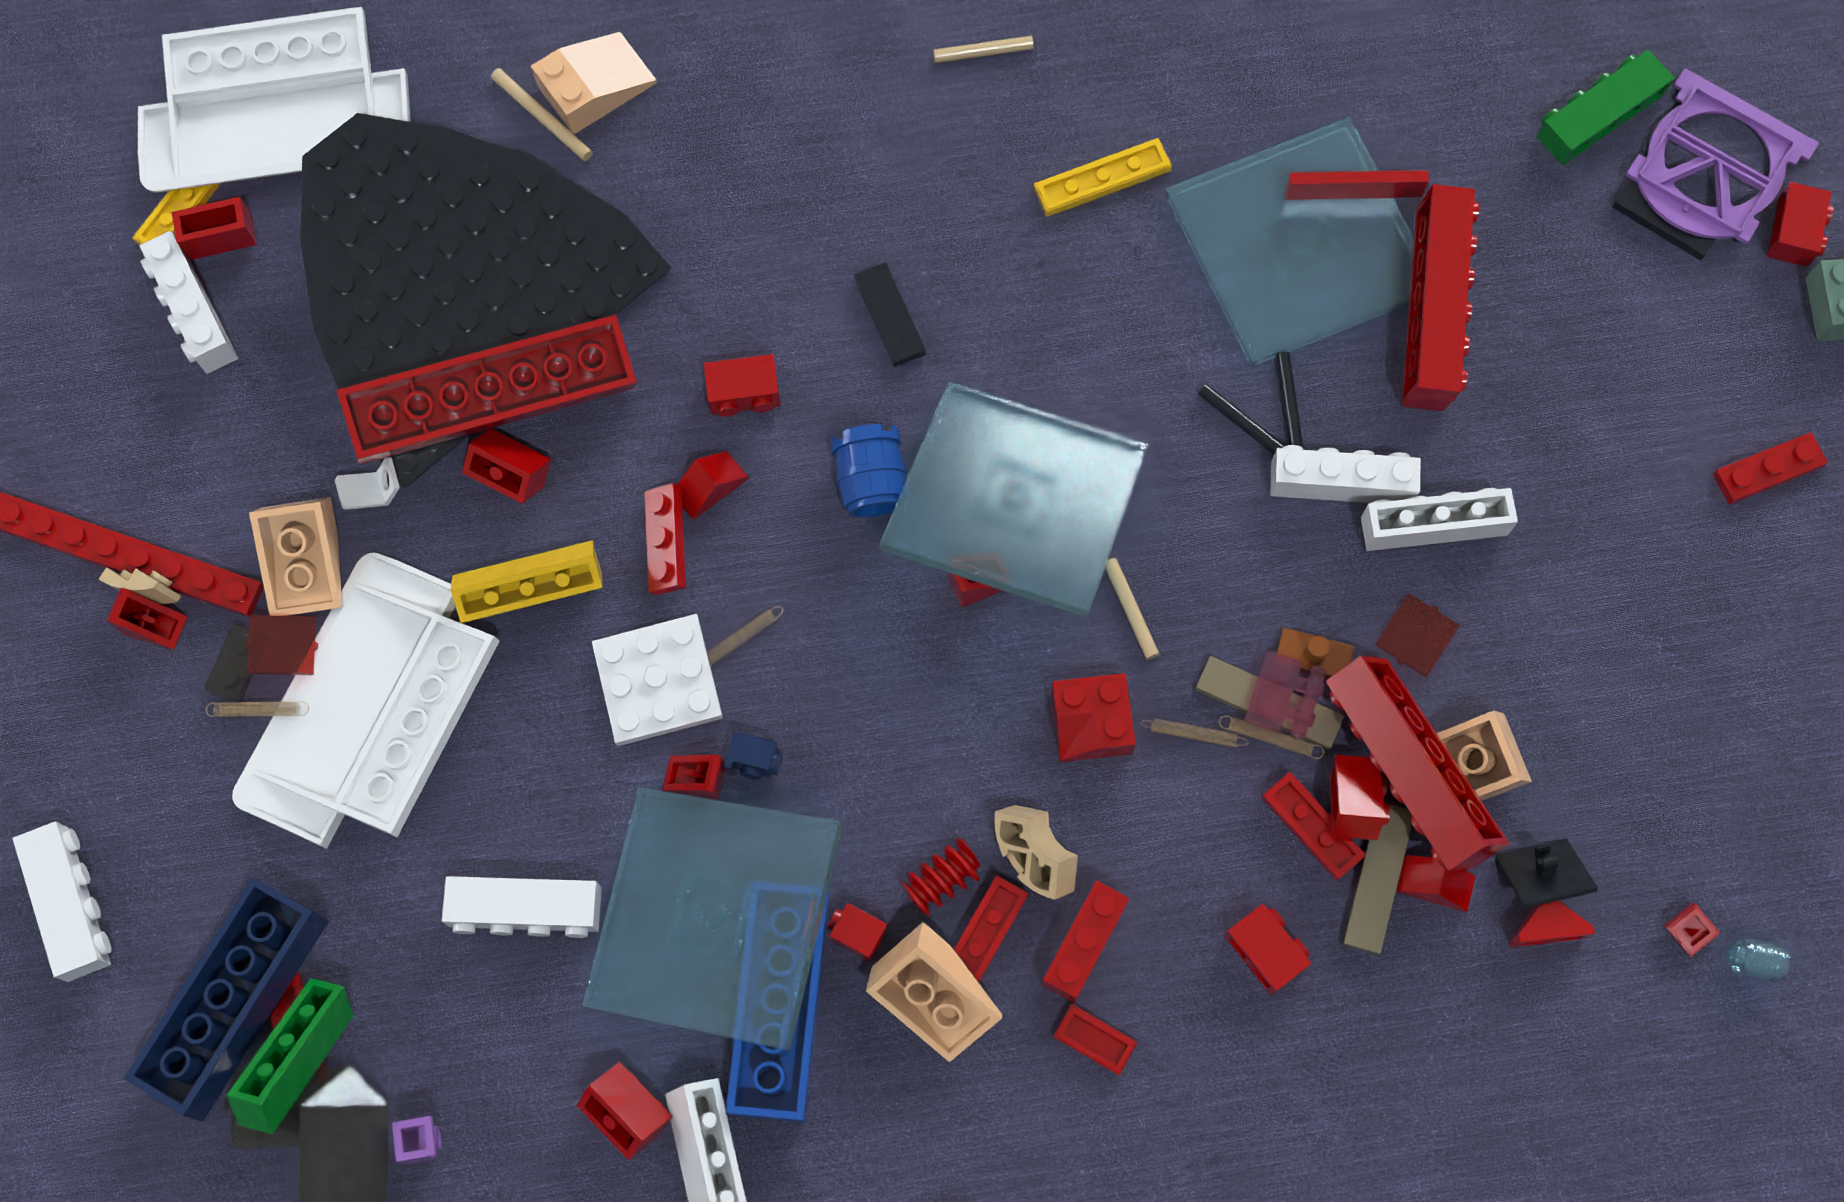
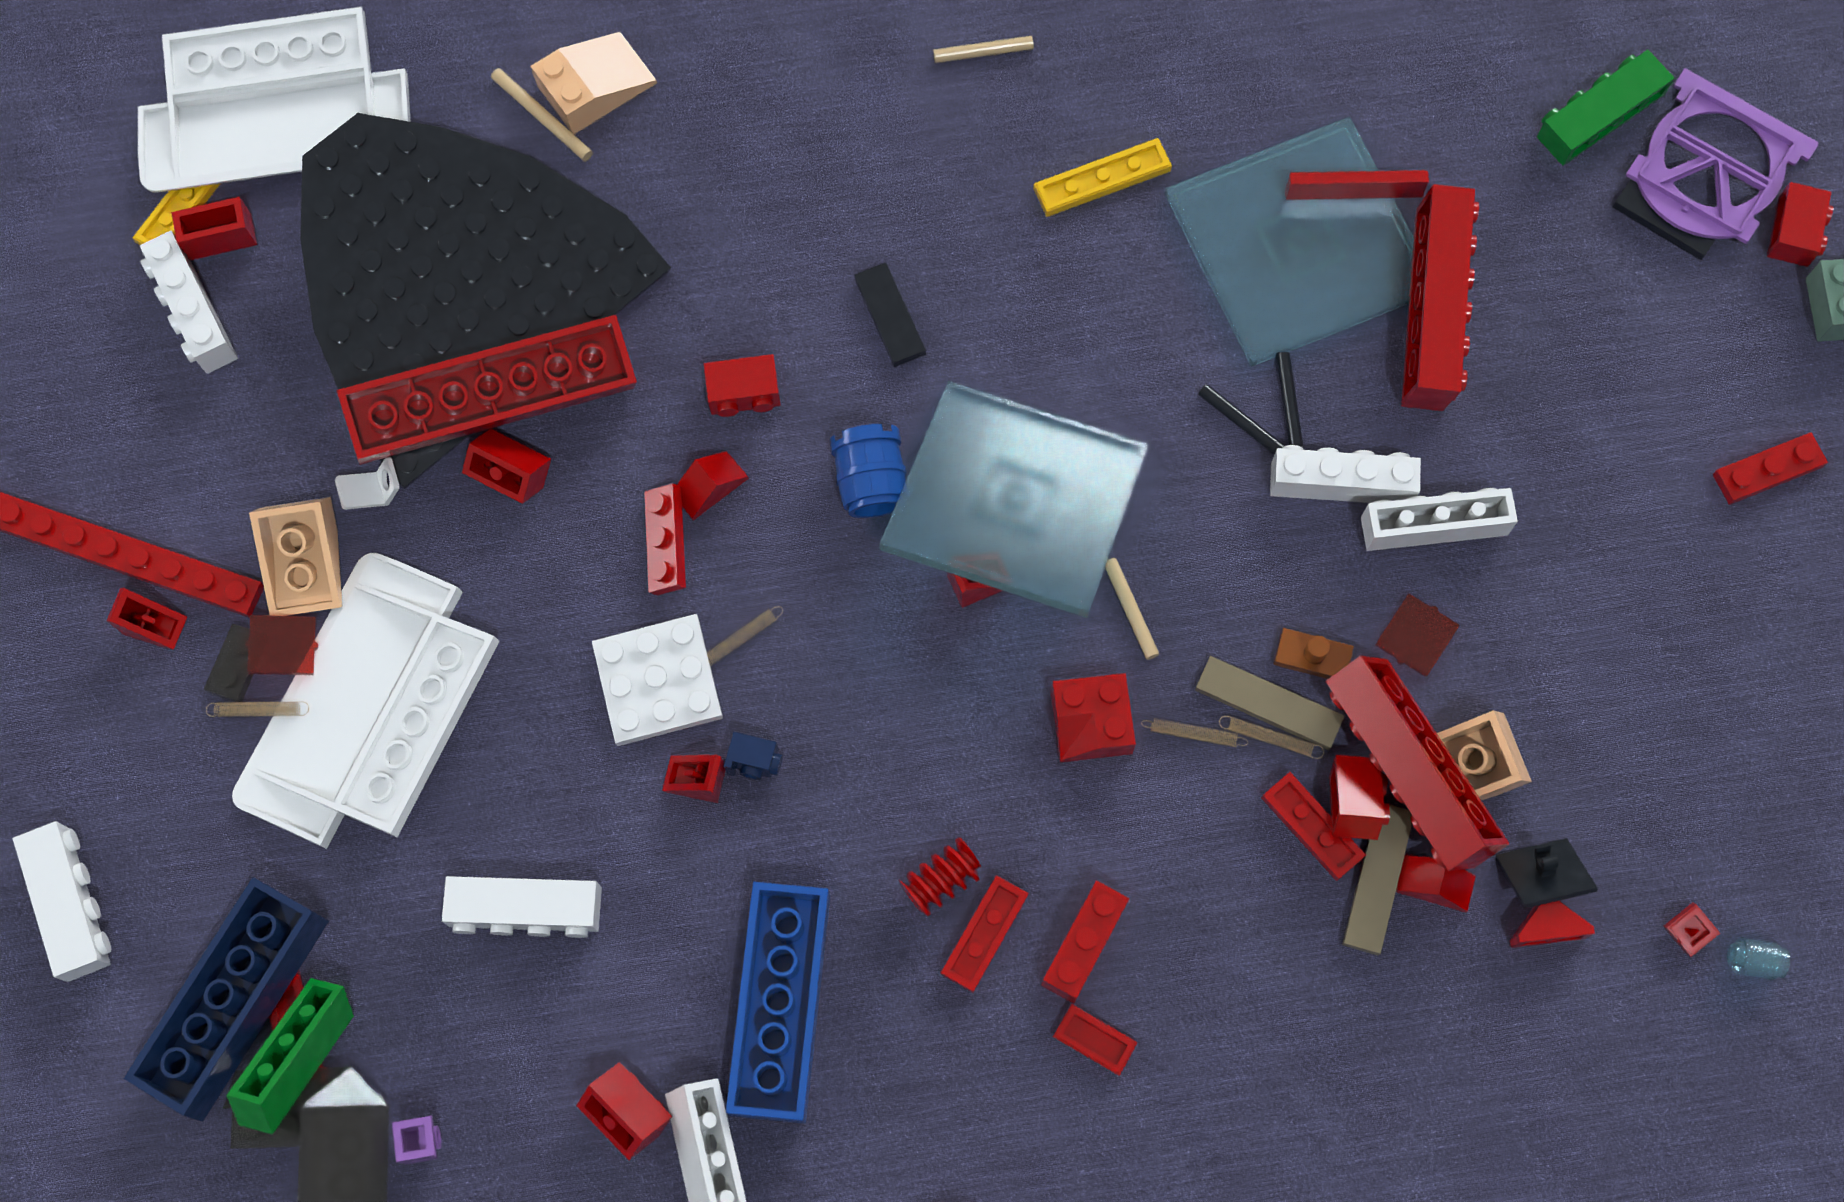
(152, 587): tan slope -> none
(526, 581): yellow brick -> none
(714, 917): clear light blue tile -> none
(857, 931): red brick -> none
(933, 992): light nougat slope -> none
(1034, 852): tan brick -> none
(1268, 948): red brick -> none
(1274, 690): clear pink plate -> none

